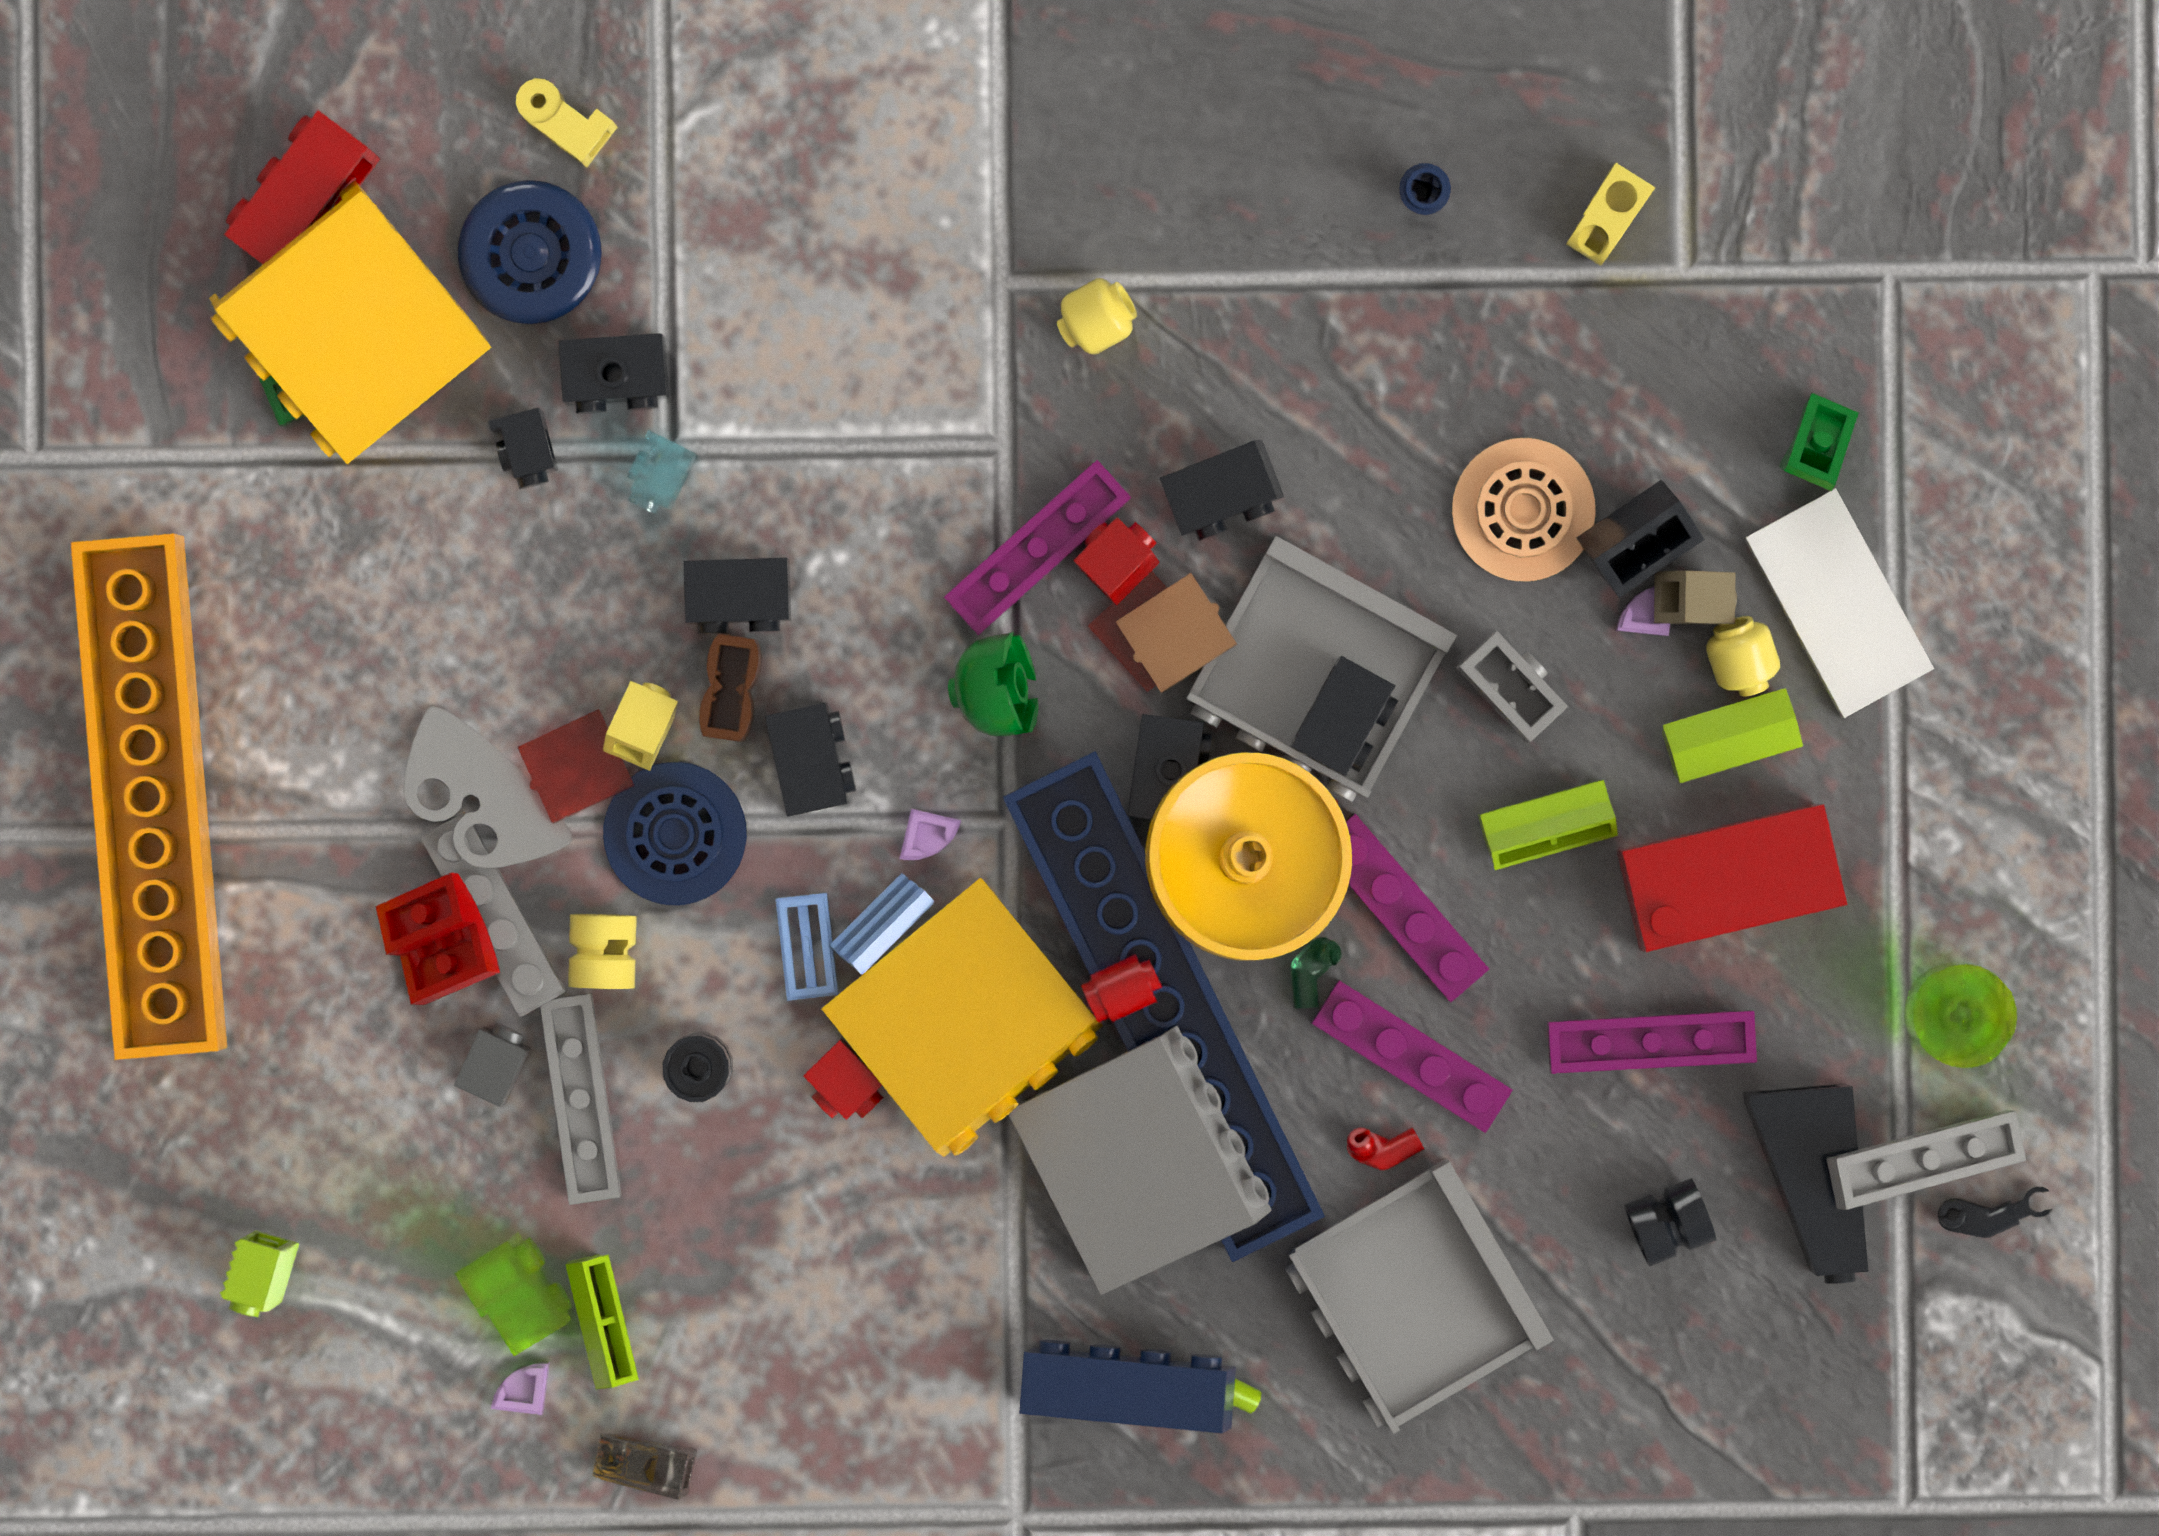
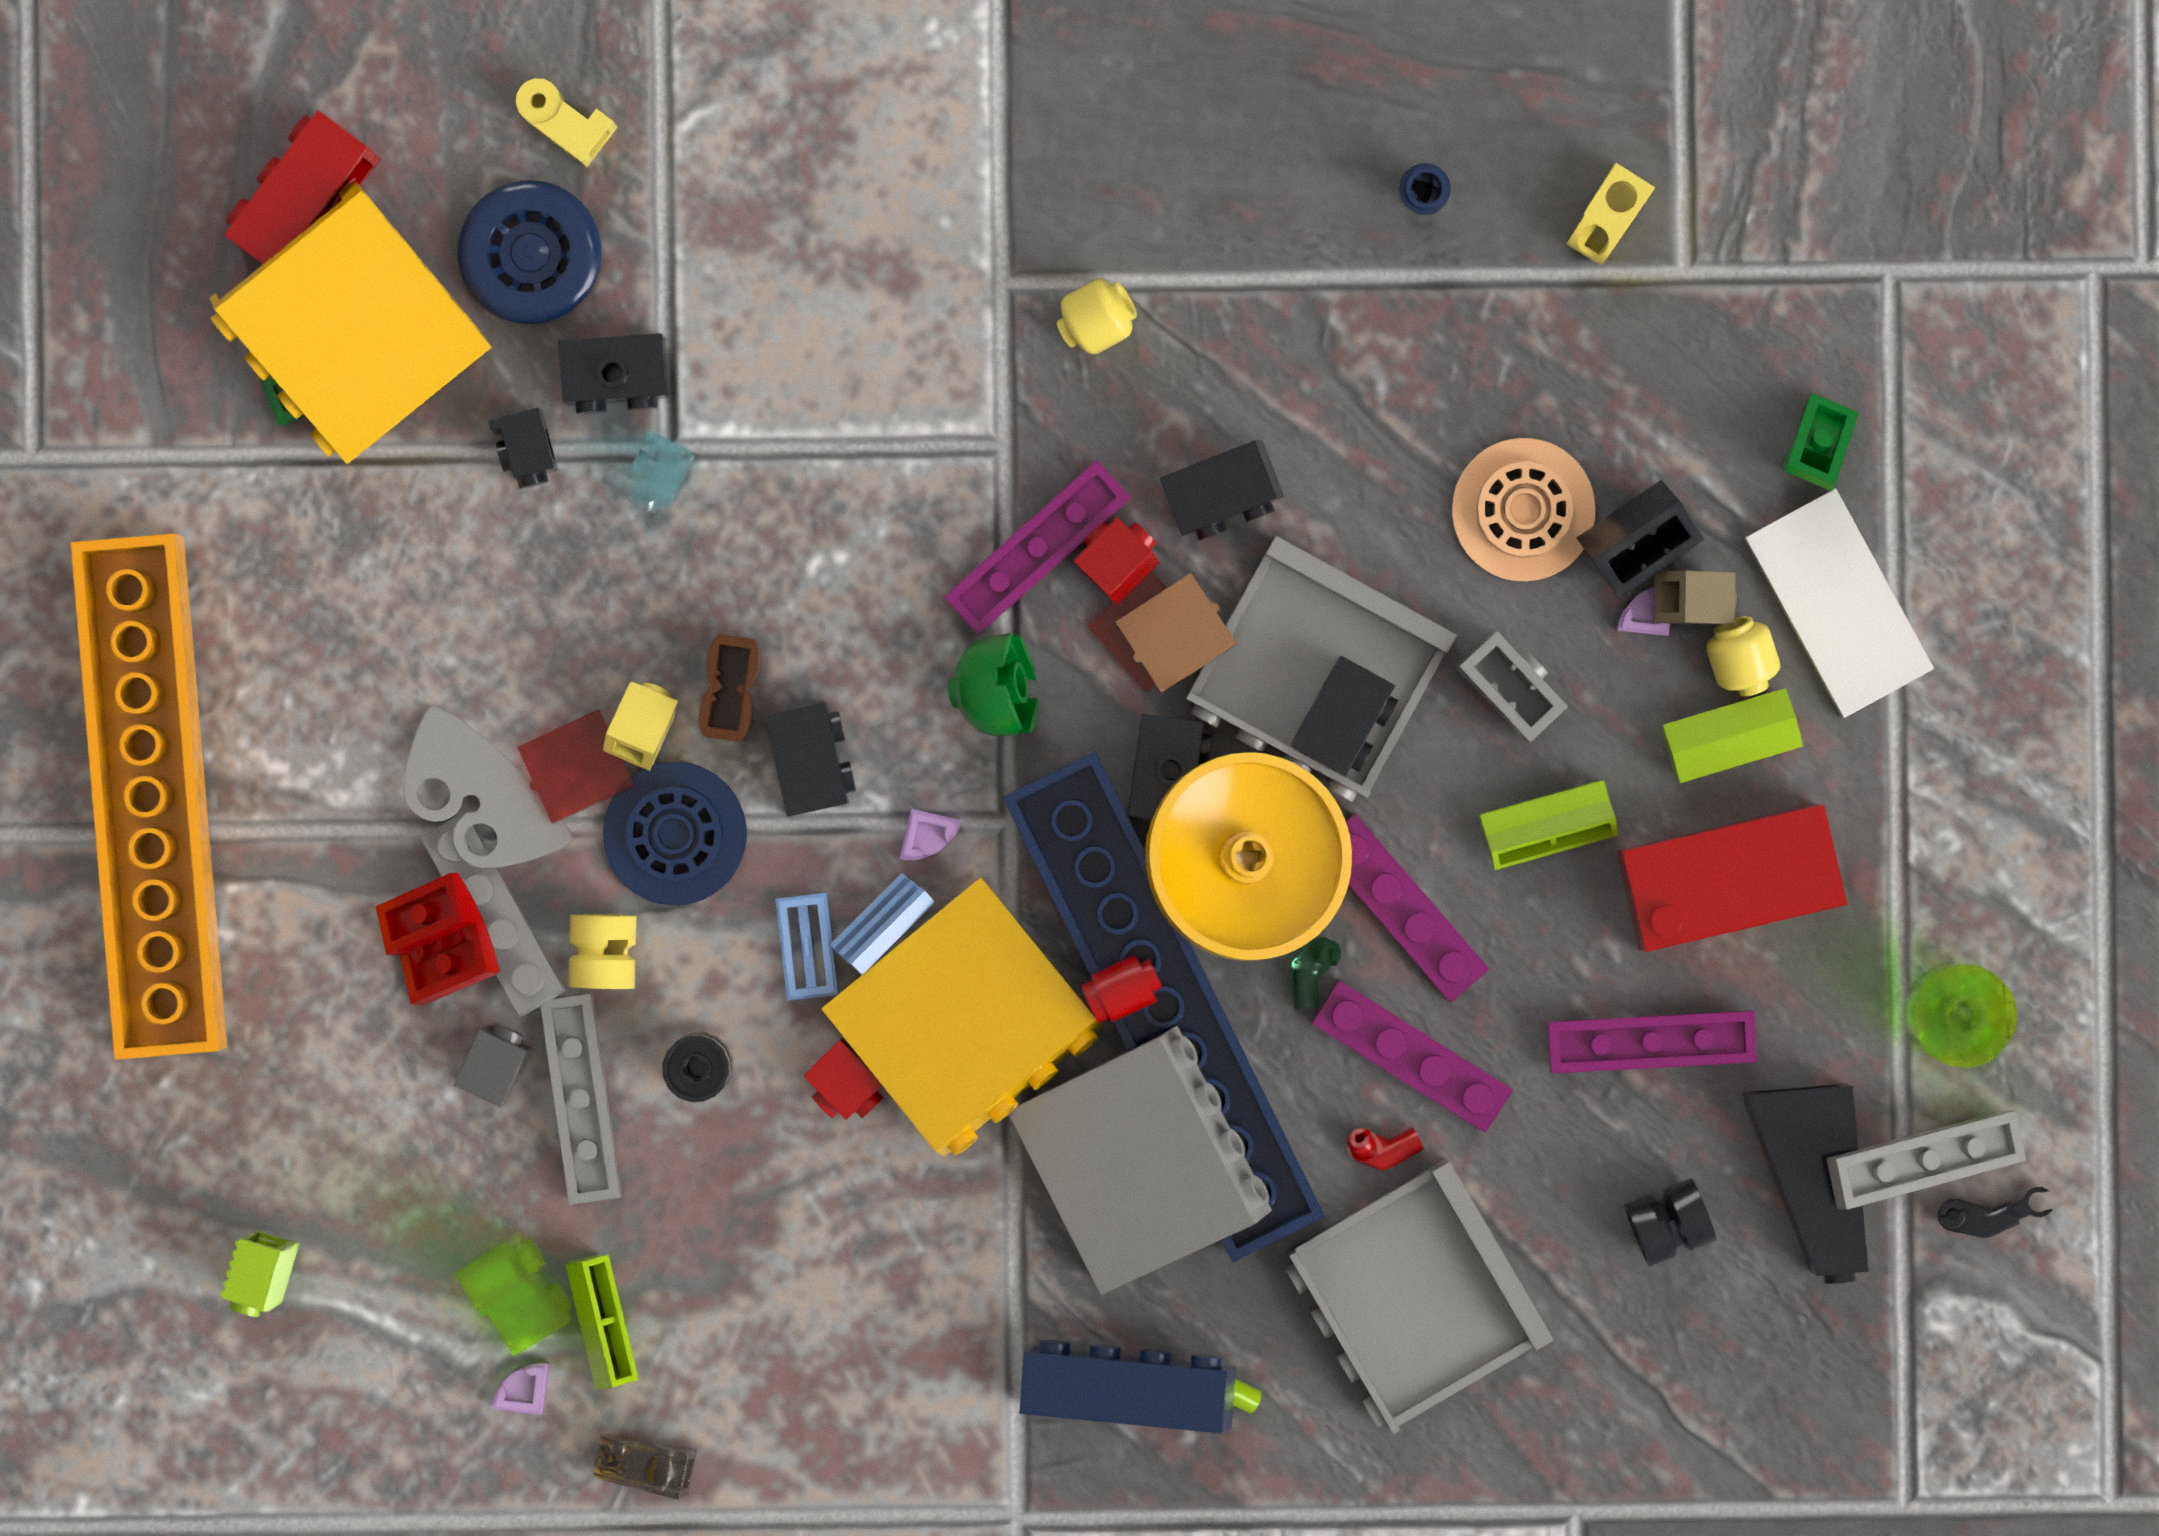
(737, 593): black brick -> none

